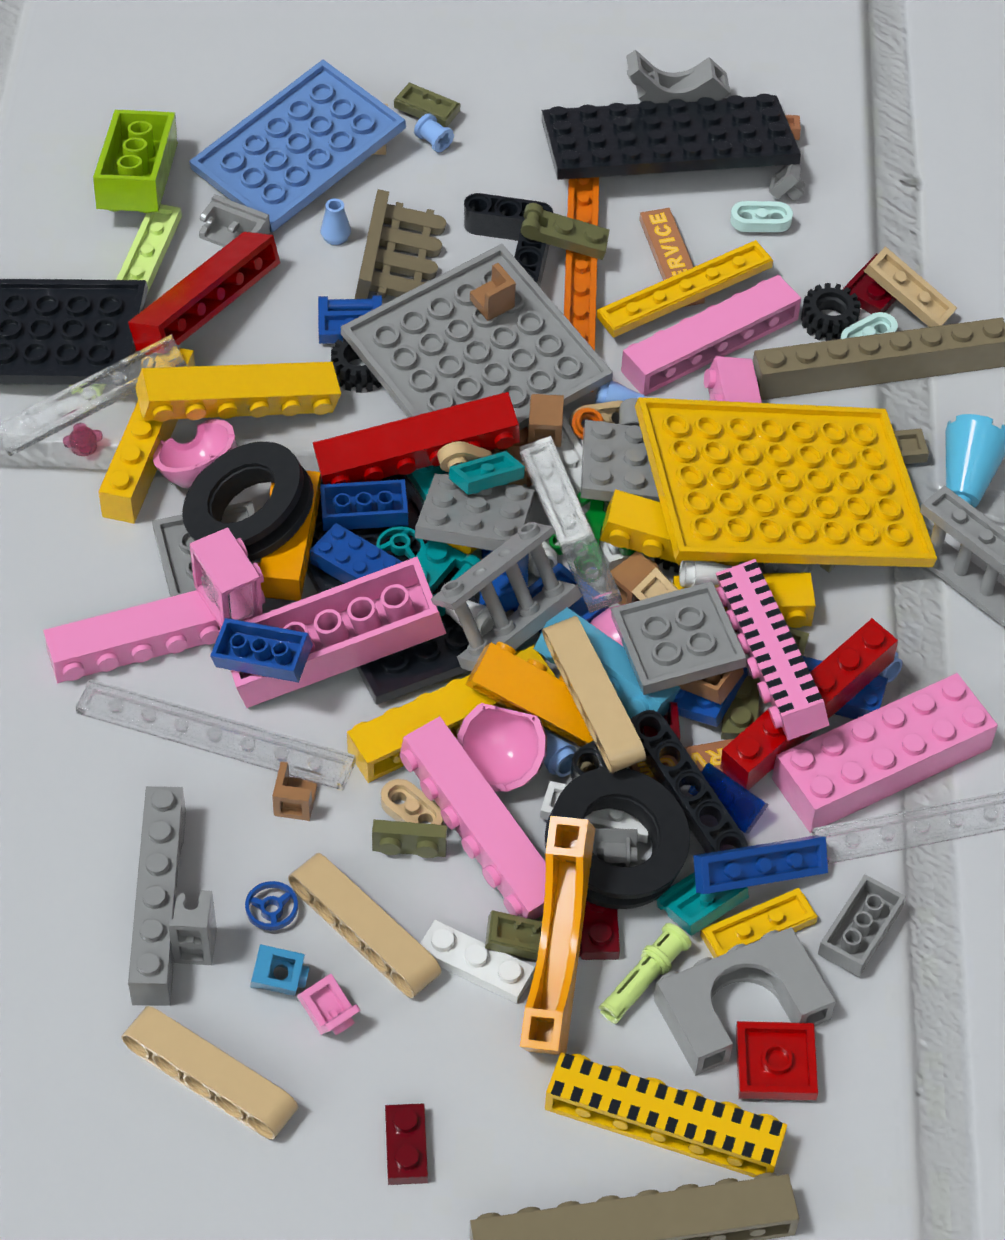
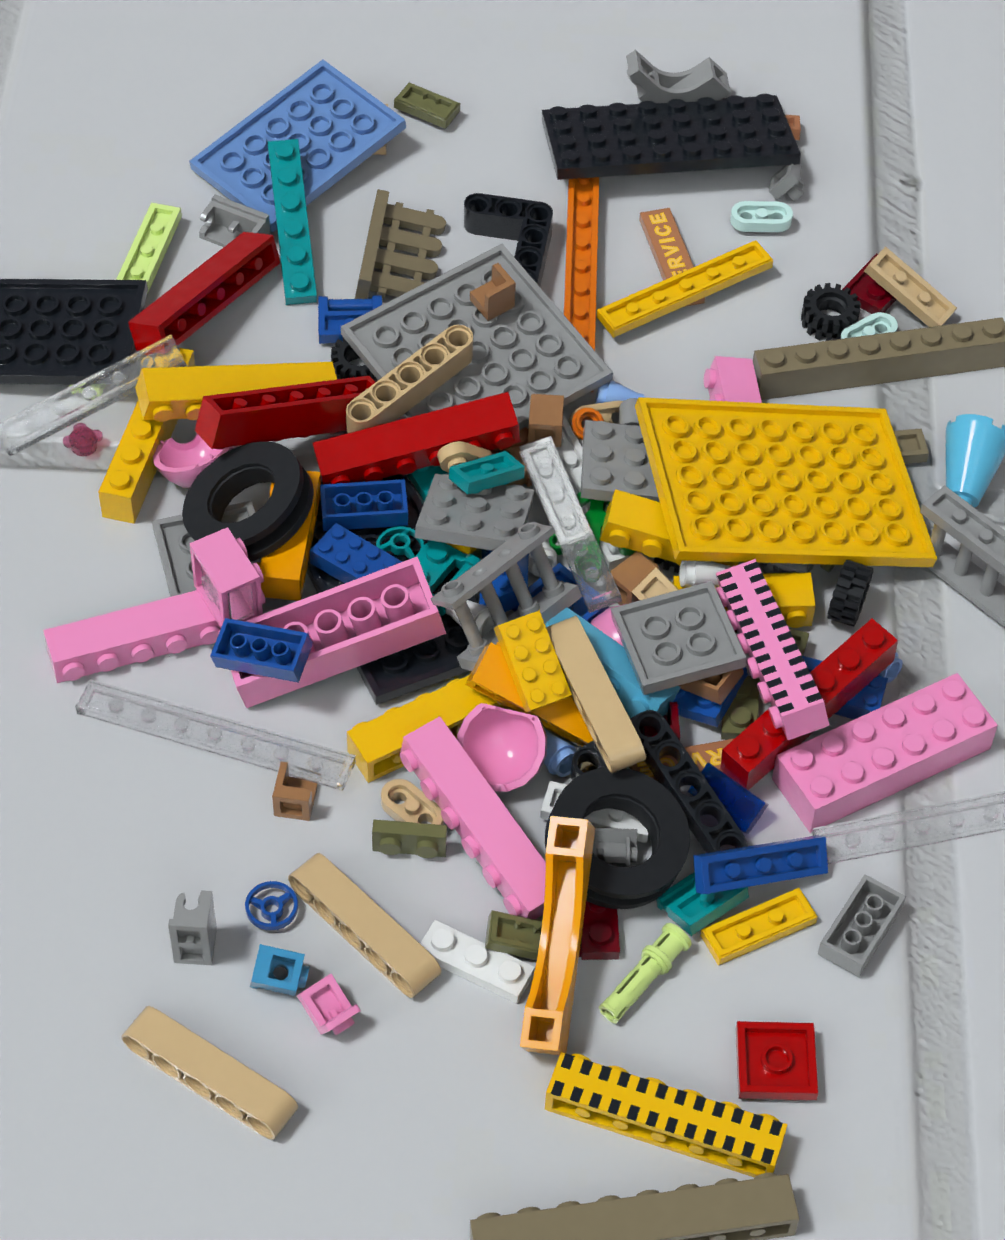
(135, 161): lime brick -> none
(155, 900): light grey arch -> none
(277, 412): none -> red brick
(292, 222): none -> teal plate
(335, 224): light blue cone -> none
(406, 1144): dark red plate -> none
(412, 380): none -> tan beam
(433, 132): light blue bush -> none
(532, 661): none -> yellow piece
(564, 232): olive plate -> none
(710, 334): bright pink brick -> none
(773, 962): light grey arch -> none
(850, 593): none -> black tyre

